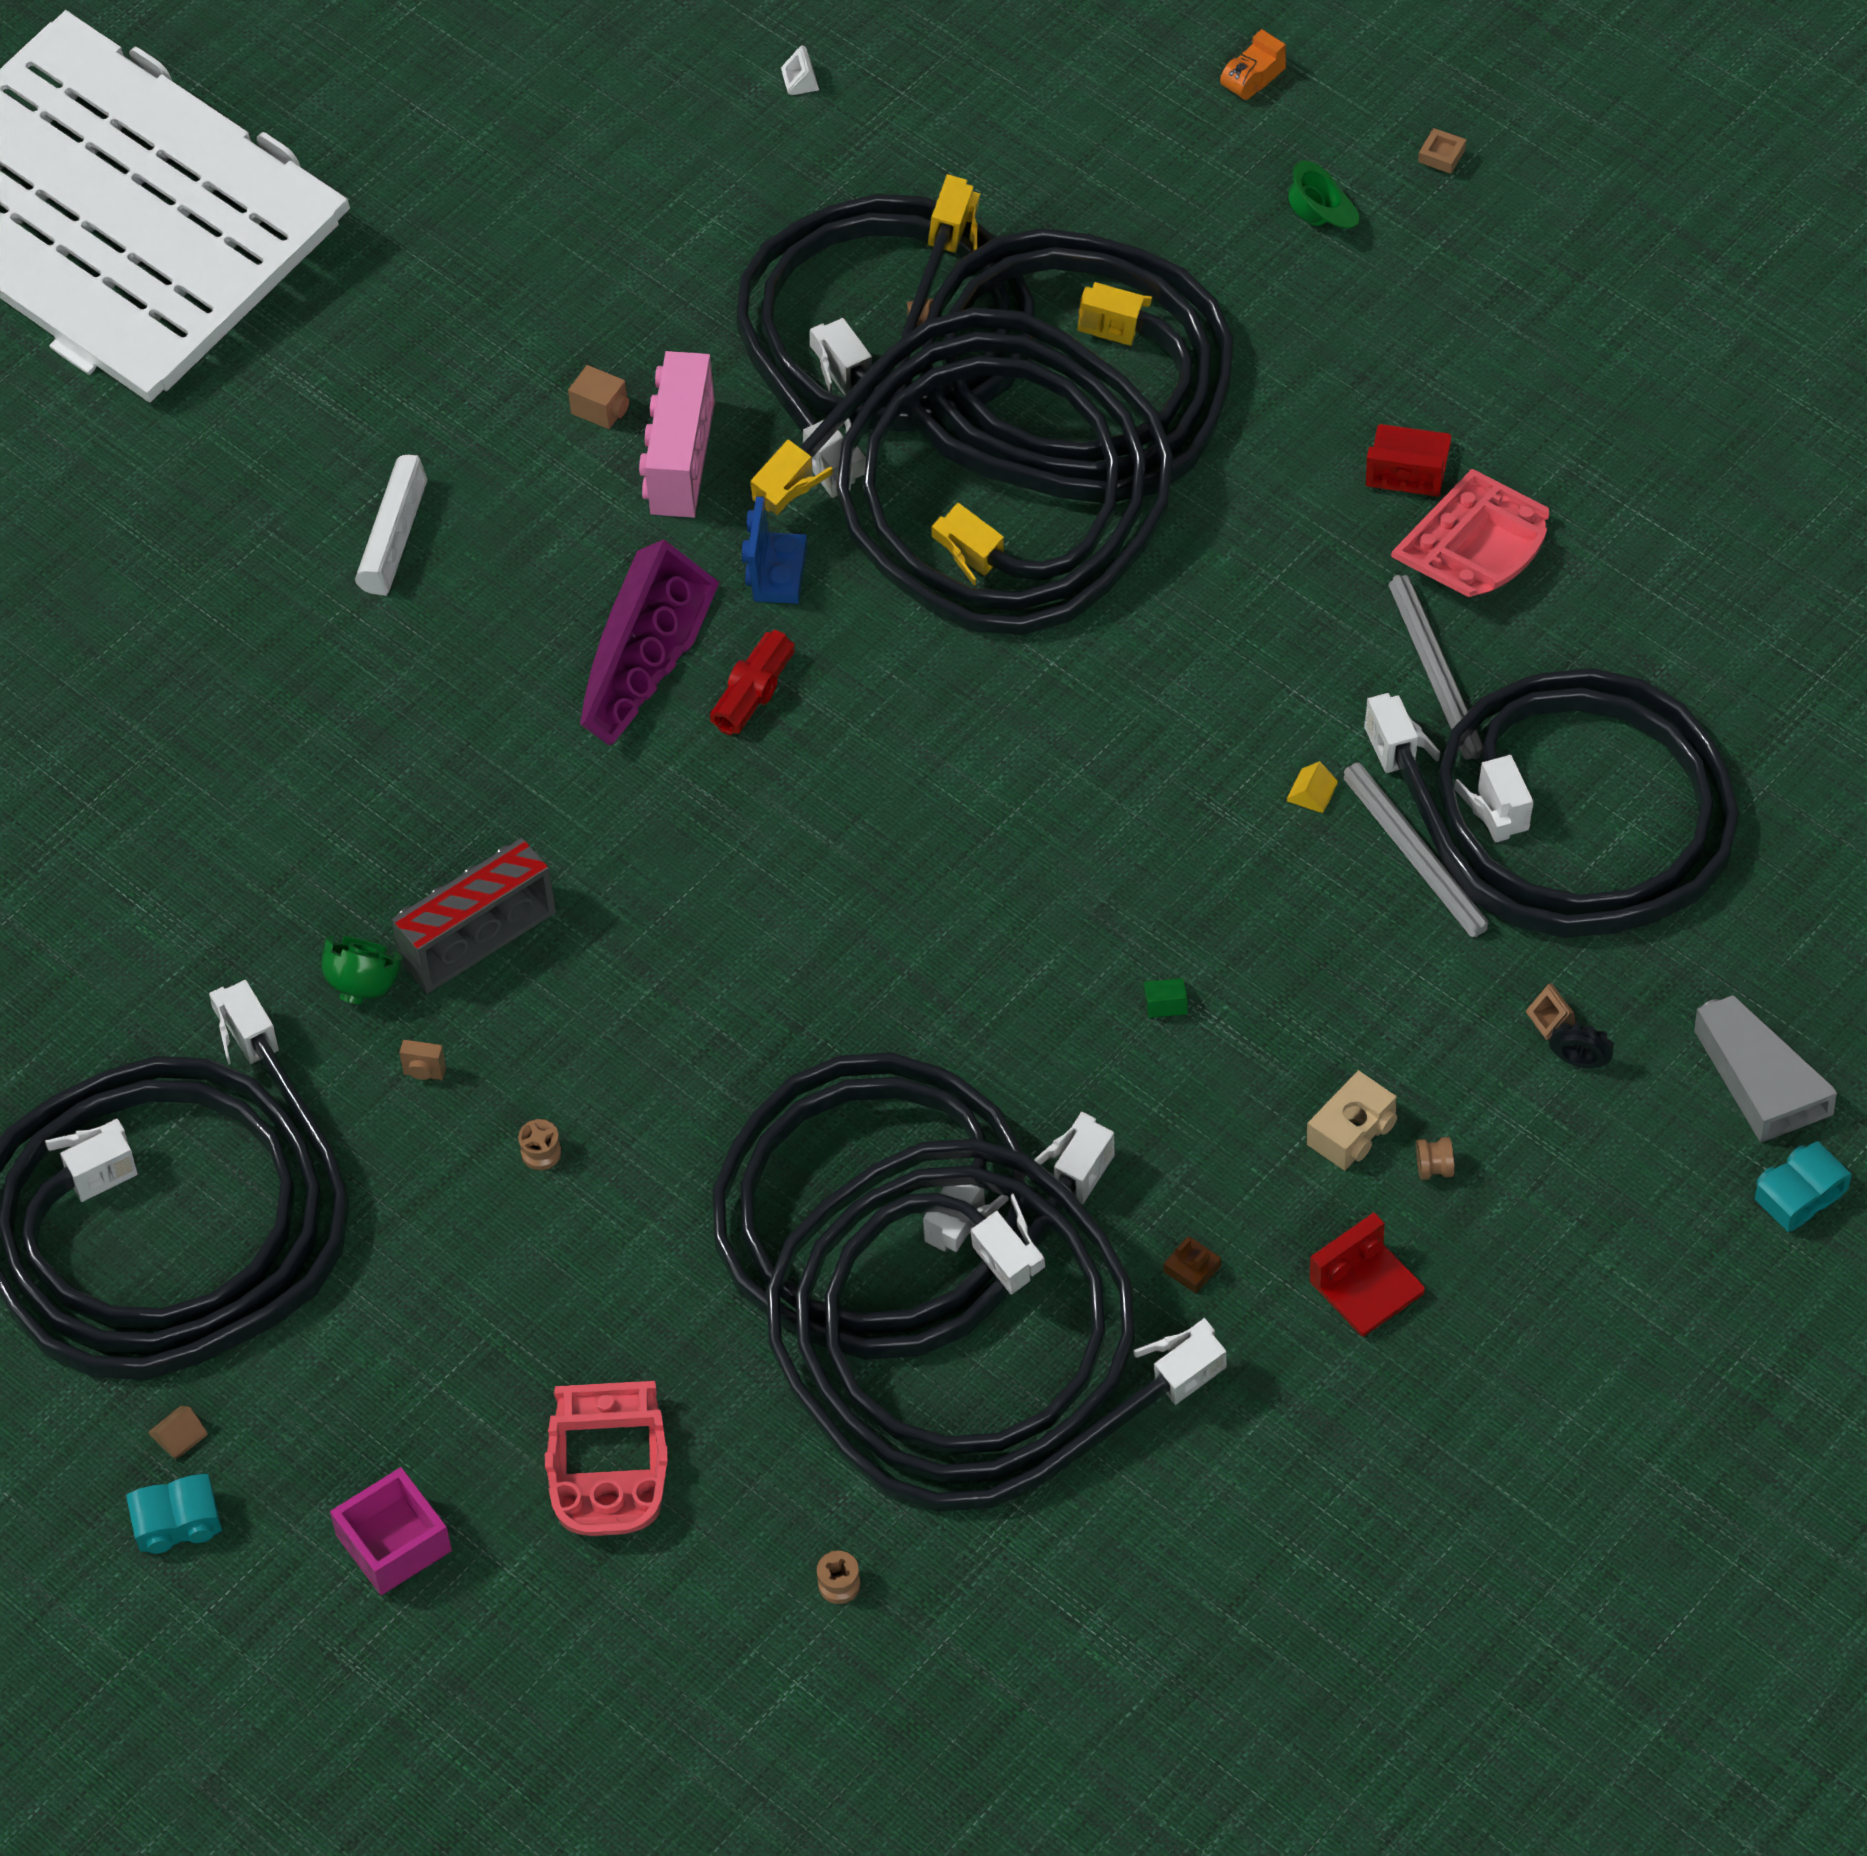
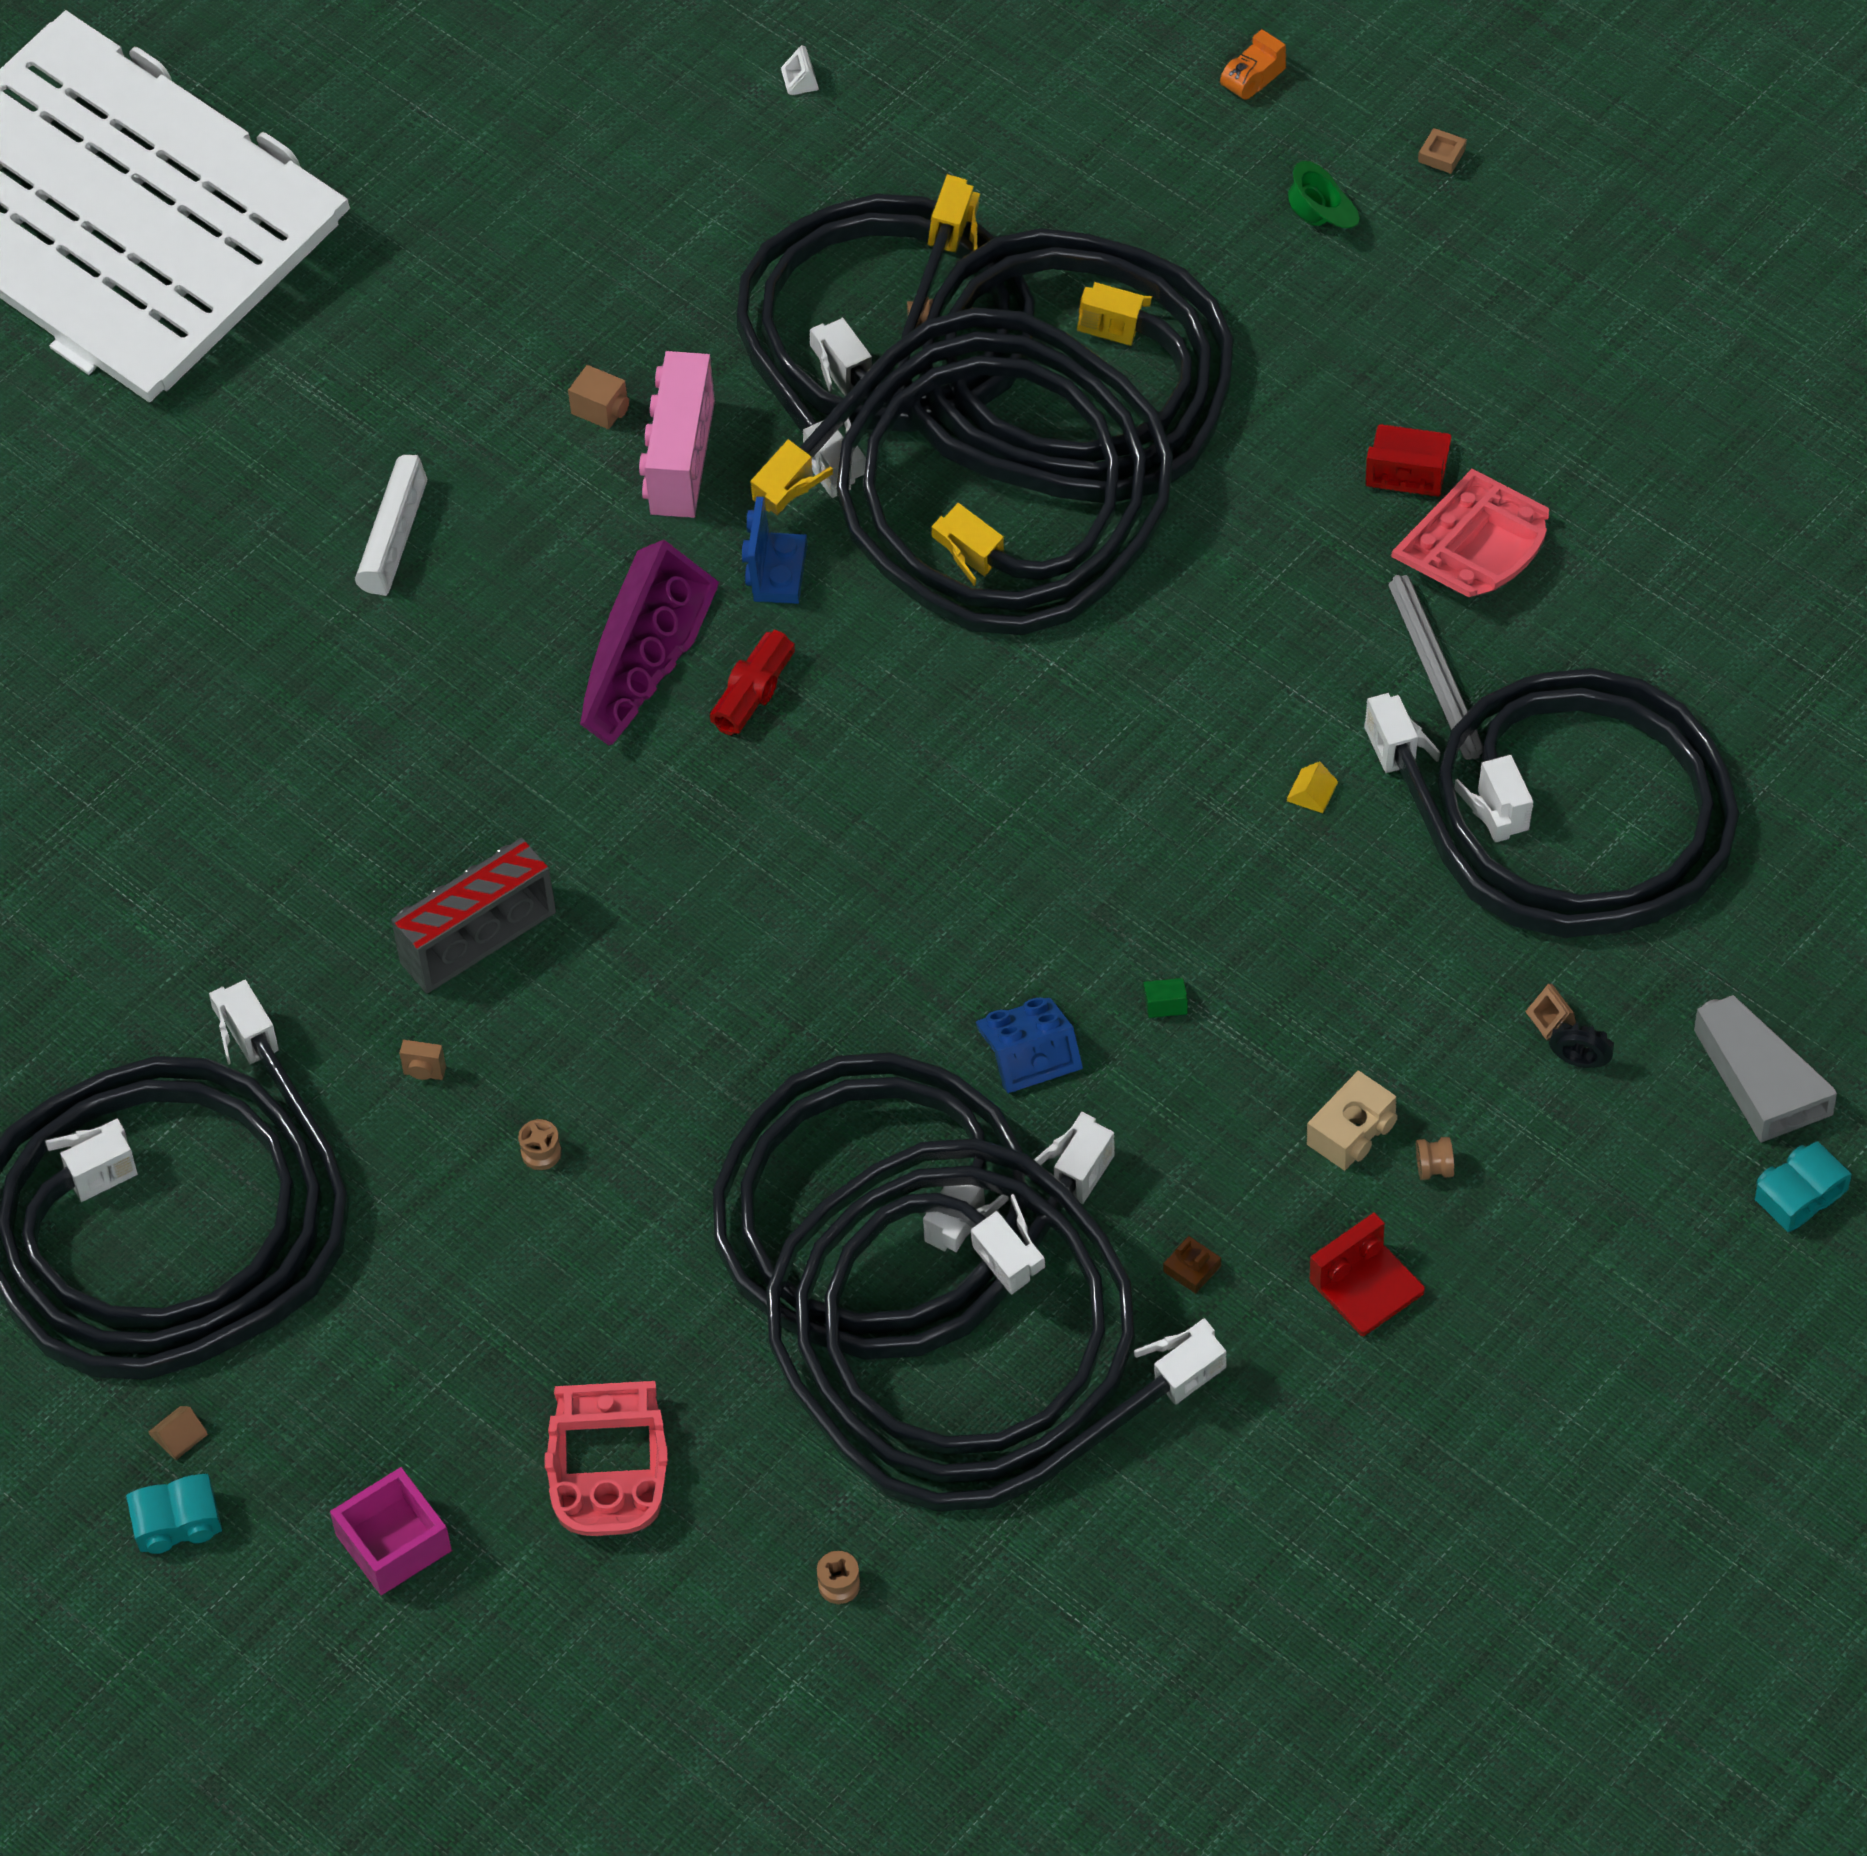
(359, 968): green cylinder -> none
(1031, 1043): none -> blue bracket
(1416, 850): light grey axle -> none

